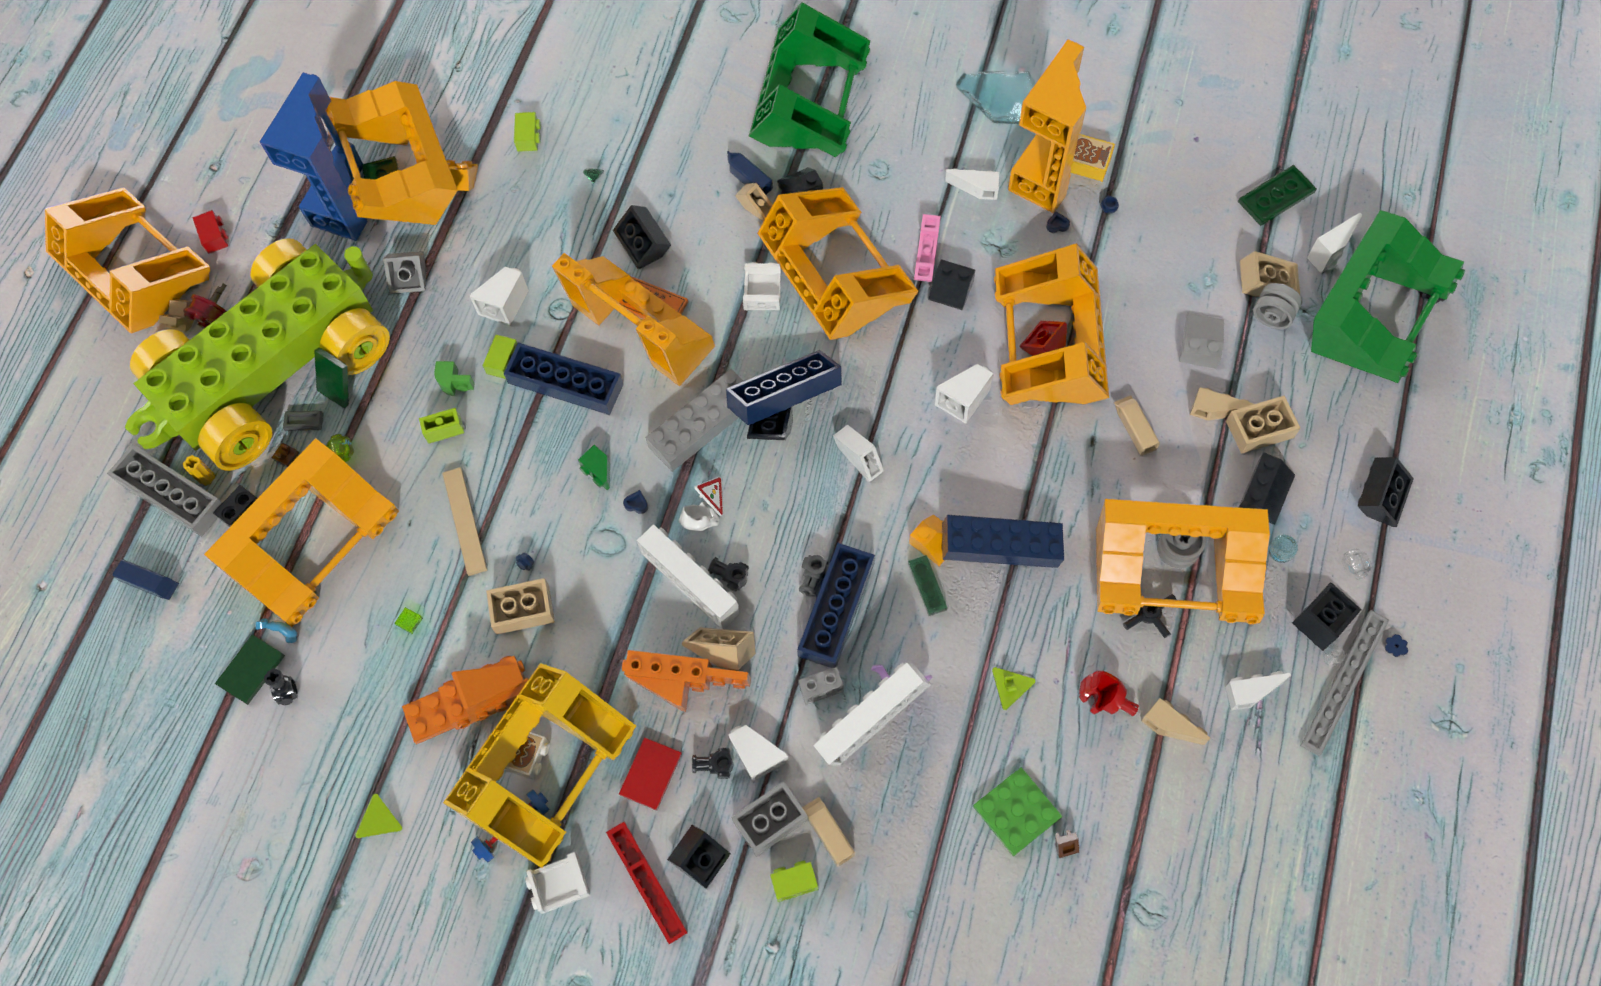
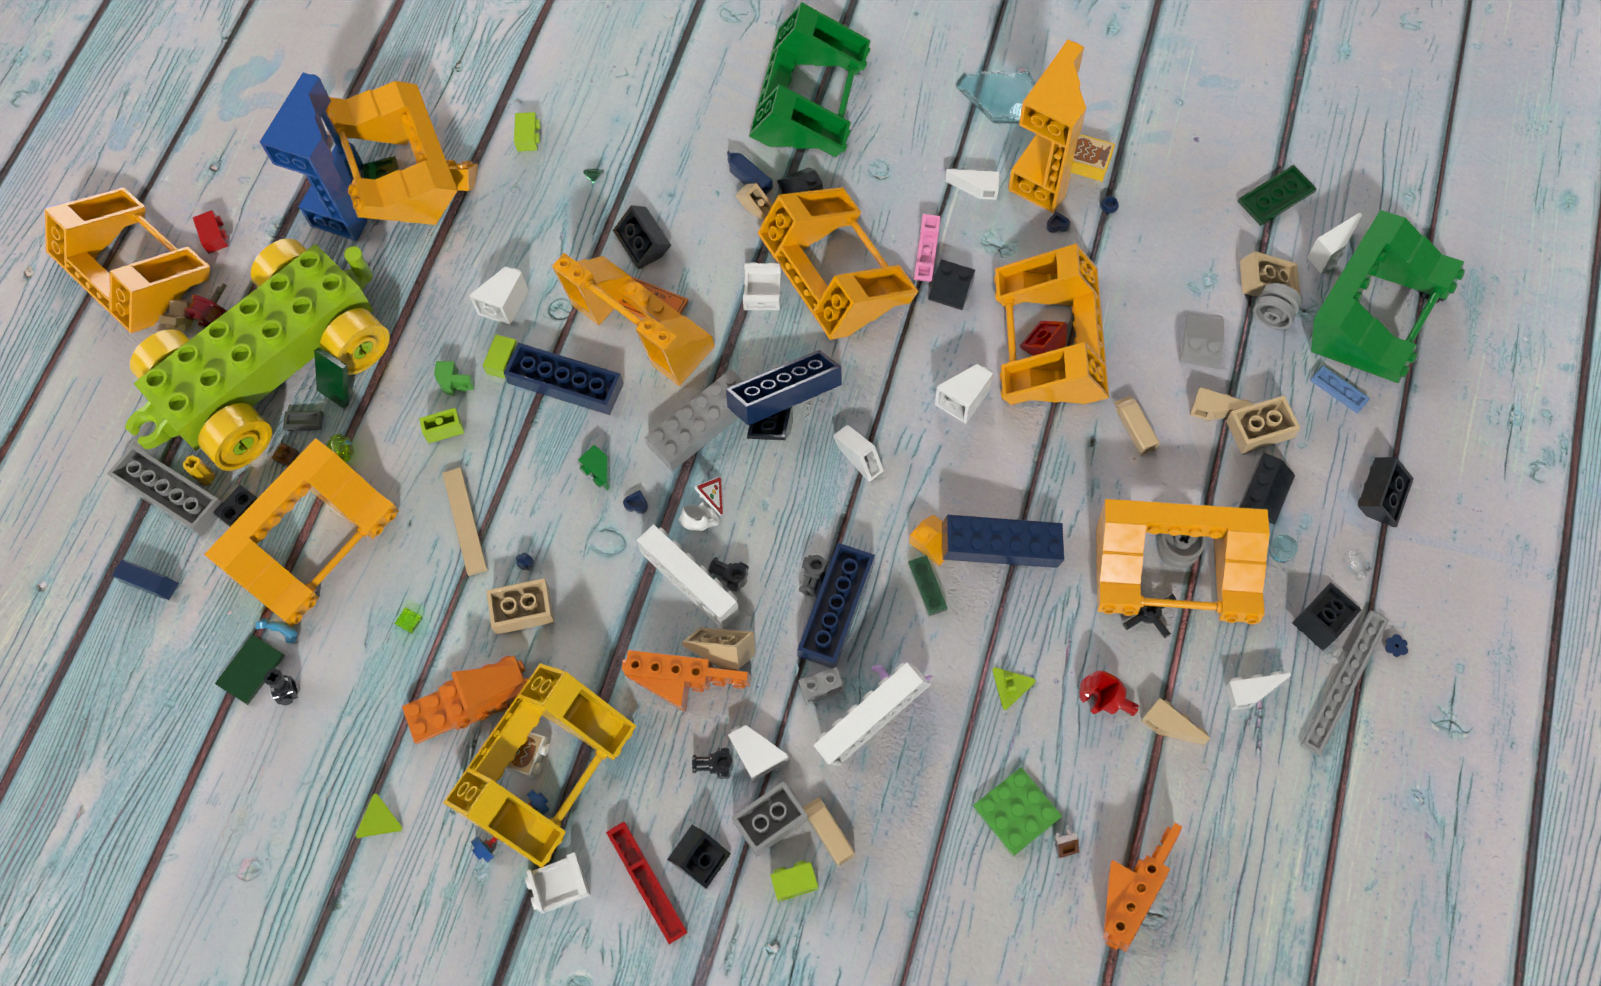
(405, 272): light grey slope -> none
(650, 774): red tile -> none
(1133, 893): none -> orange wedge
(1340, 389): none -> medium blue tile

